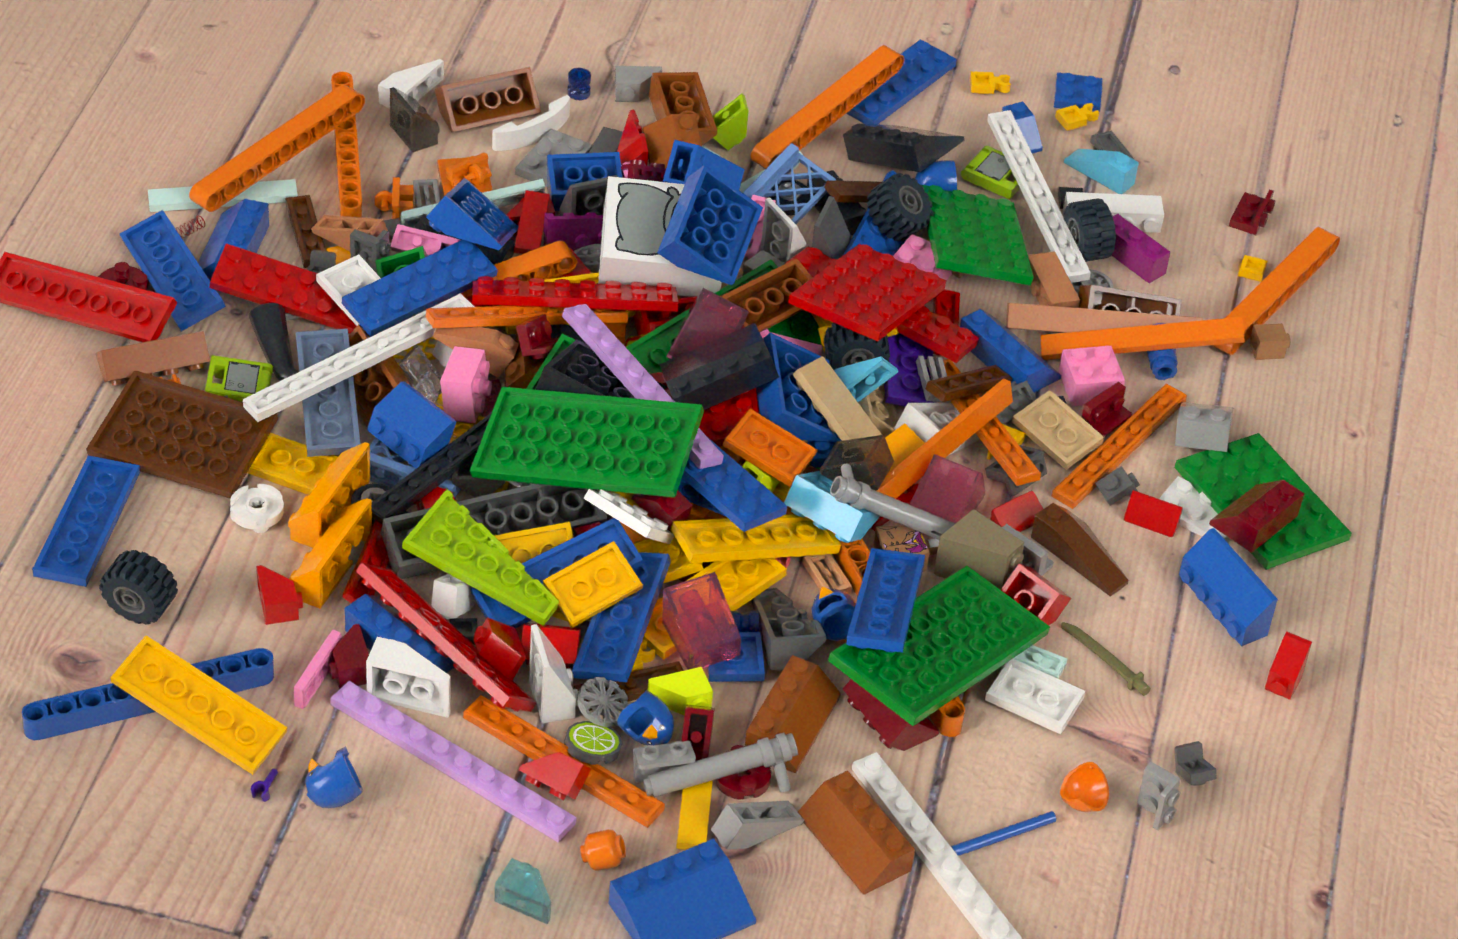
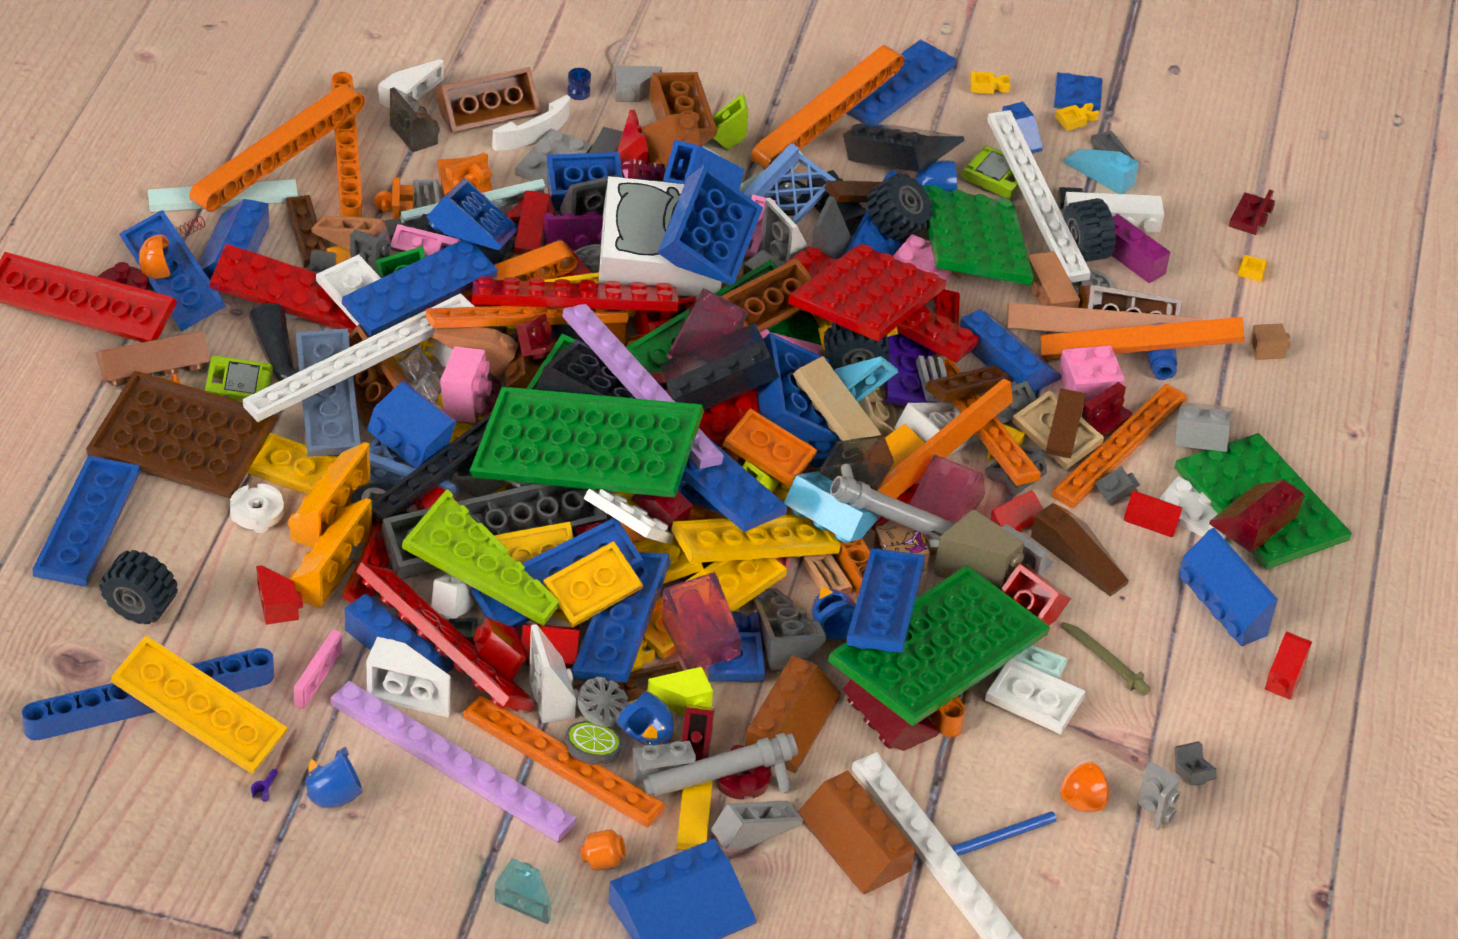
(152, 257): none -> orange helmet
(350, 659): dark red slope -> none
(559, 772): slope -> none
(1065, 423): none -> reddish brown tile
(1282, 283): orange beam -> none

